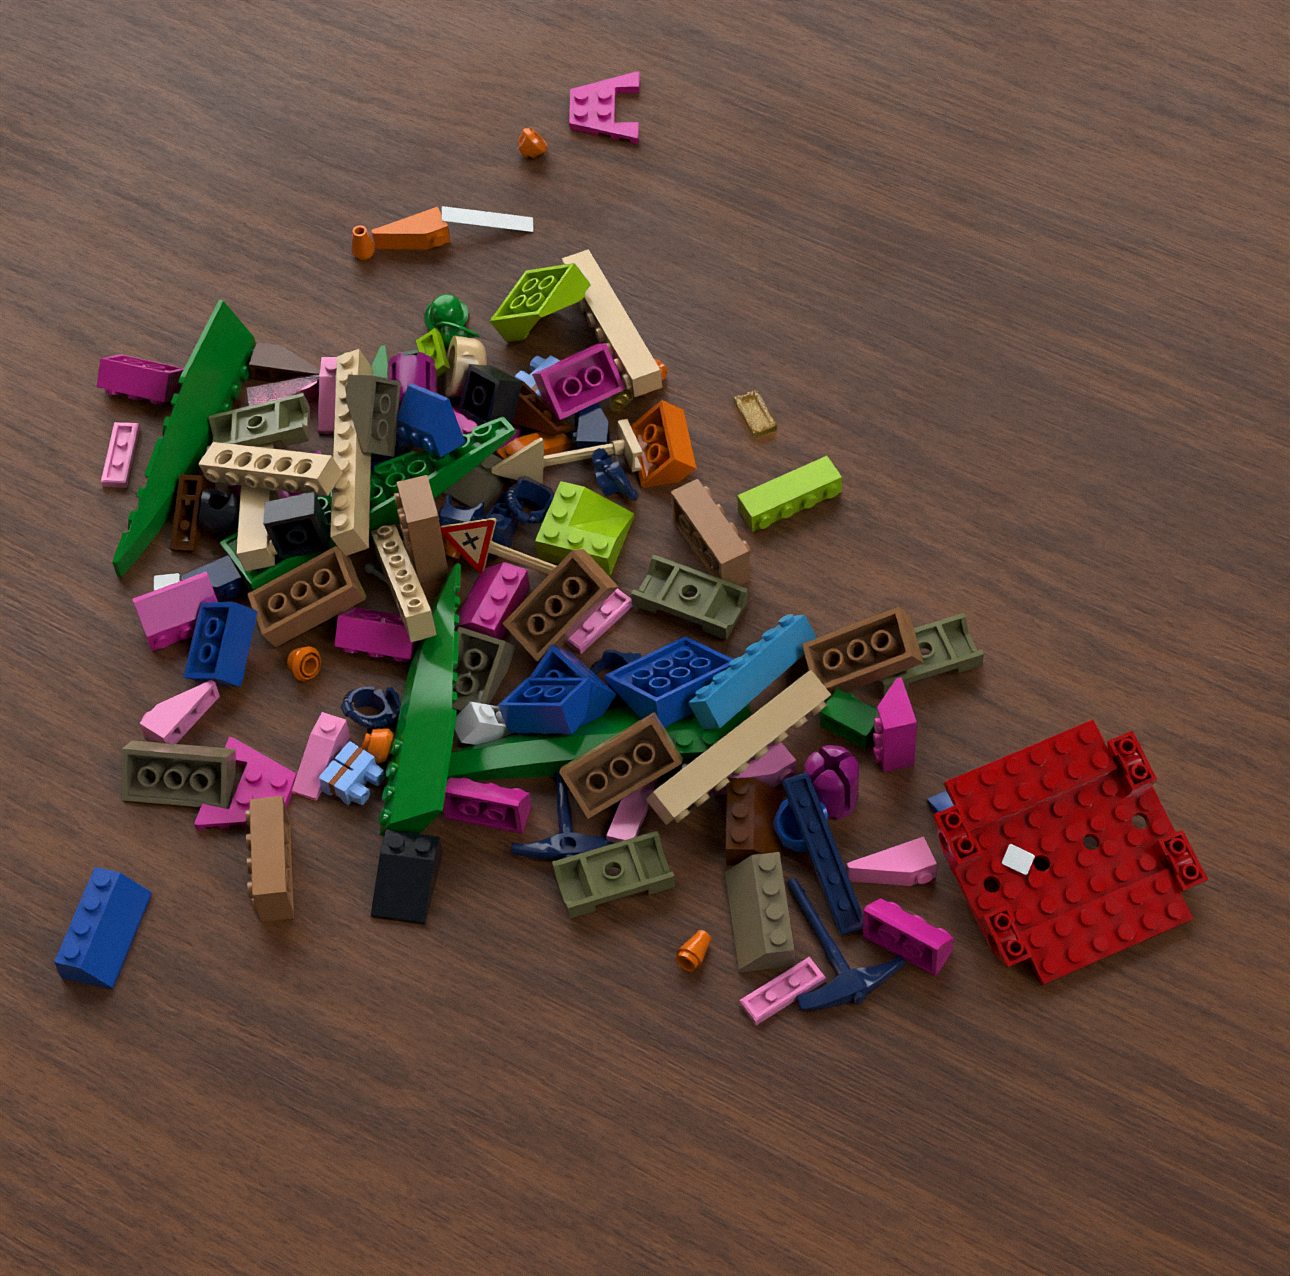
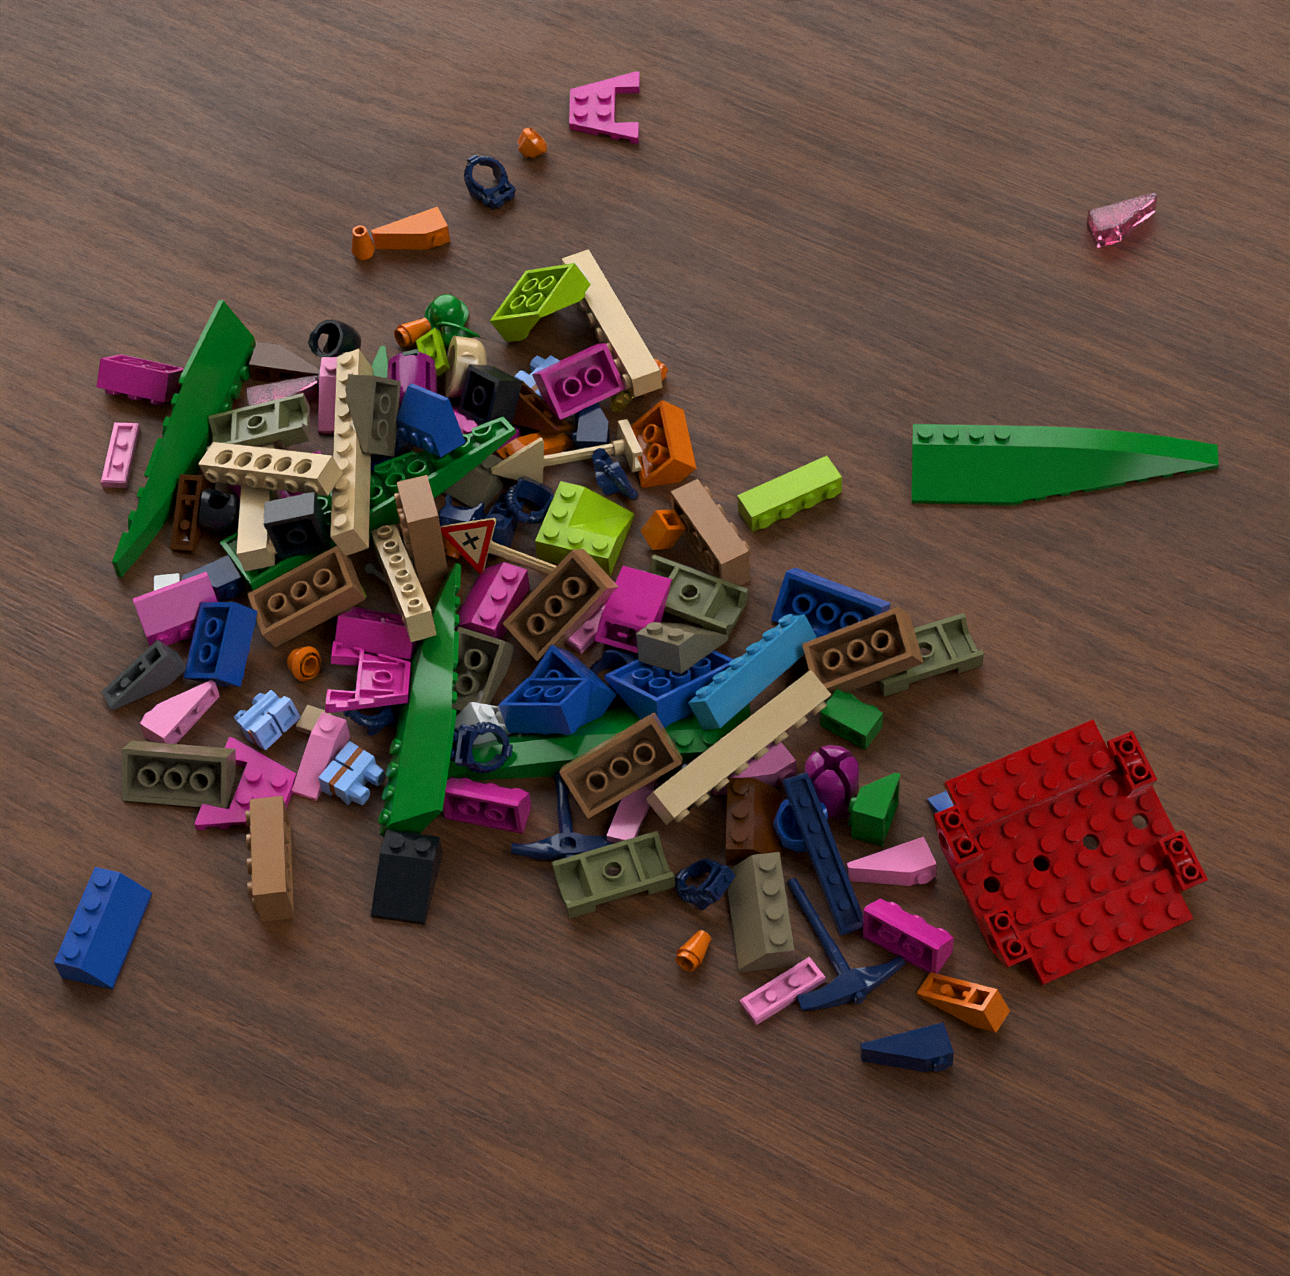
(146, 675): none -> dark grey slope
(267, 719): none -> light blue hips
(309, 719): none -> tan tile
(341, 338): none -> black piece
(378, 744): orange cone -> none
(379, 680): none -> dark pink wing
(408, 333): none -> orange cone
(464, 739): none -> dark blue piece
(487, 219): white sticker -> none
(494, 196): none -> dark blue piece
(632, 607): none -> dark pink slope
(663, 529): none -> orange brick
(676, 645): none -> dark tan slope
(710, 890): none -> dark blue piece
(755, 413): clear yellow tile -> none
(824, 602): none -> blue slope
(874, 810): none -> green slope
(895, 730): dark pink slope -> none
(916, 1049): none -> dark blue slope
(965, 1000): none -> orange slope
(1018, 859): white sticker -> none
(1040, 461): none -> green wedge
(1117, 220): none -> clear pink slope

